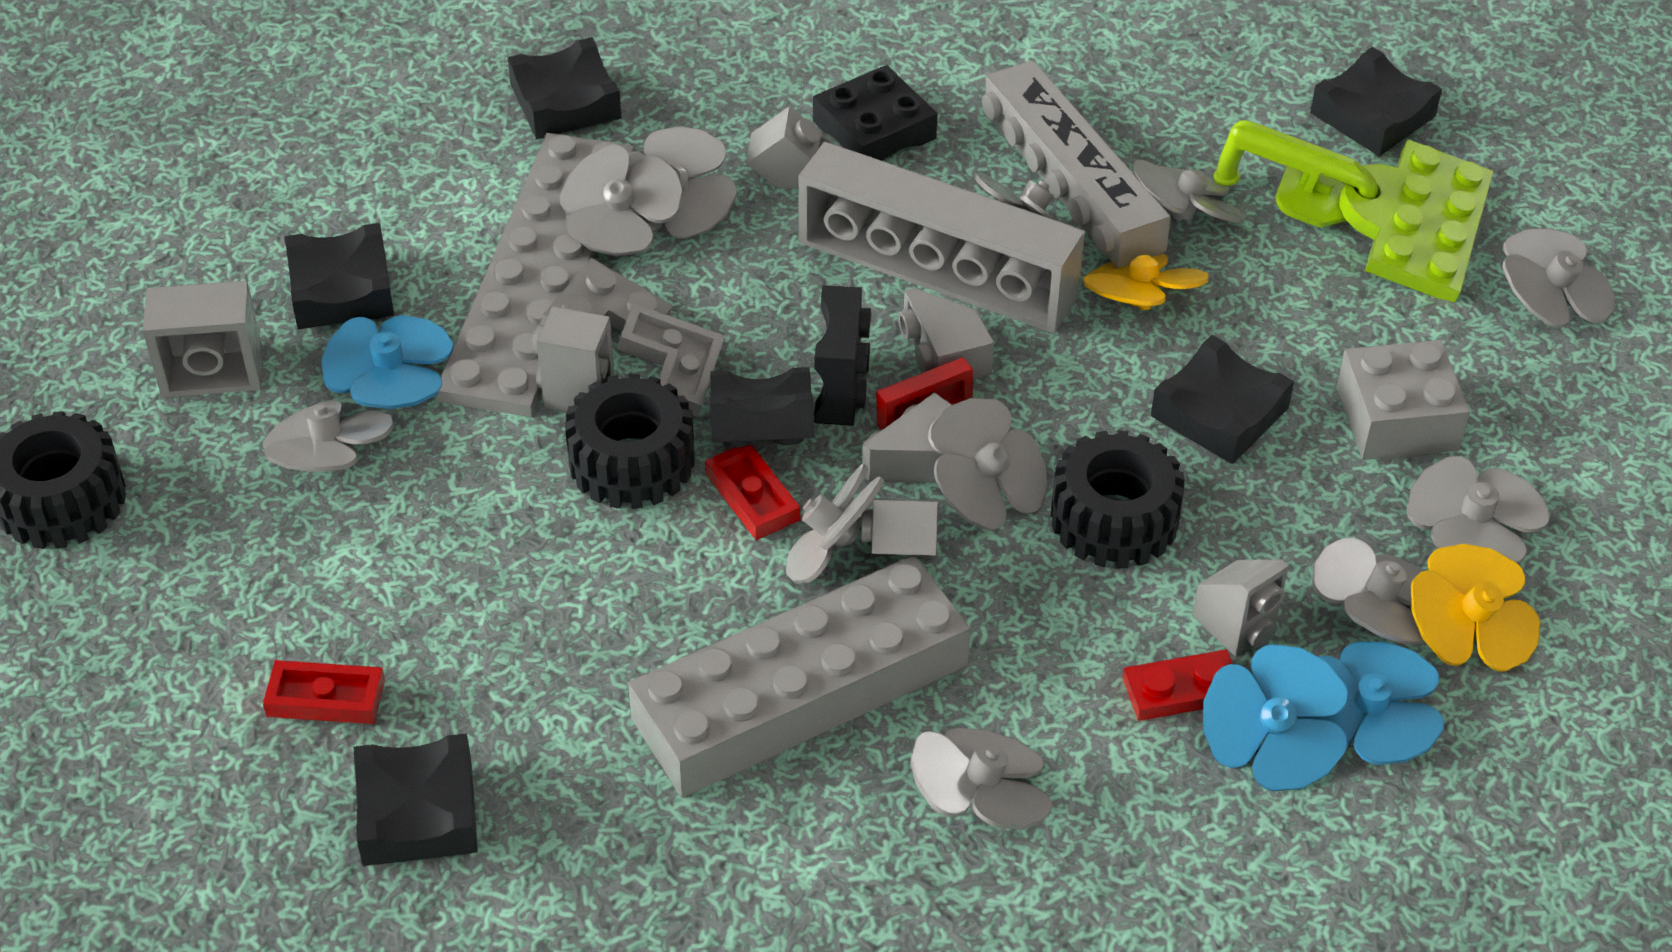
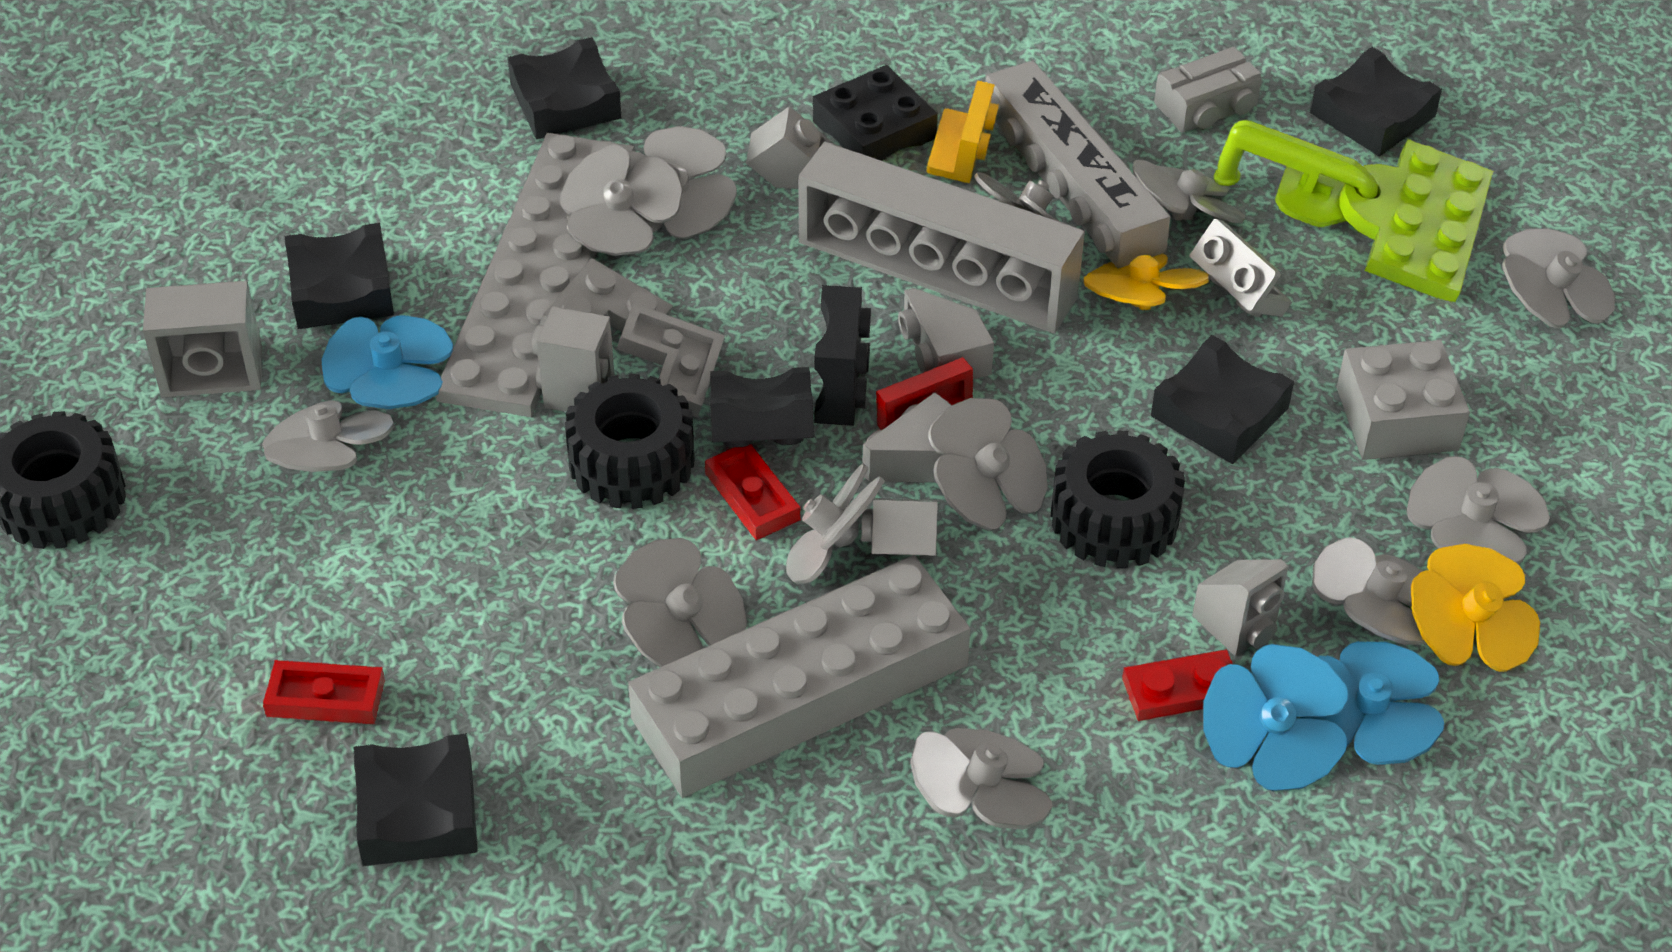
(669, 594): none -> light grey piece
(962, 136): none -> yellow bracket
(1208, 90): none -> light grey brick
(1240, 270): none -> light grey bracket

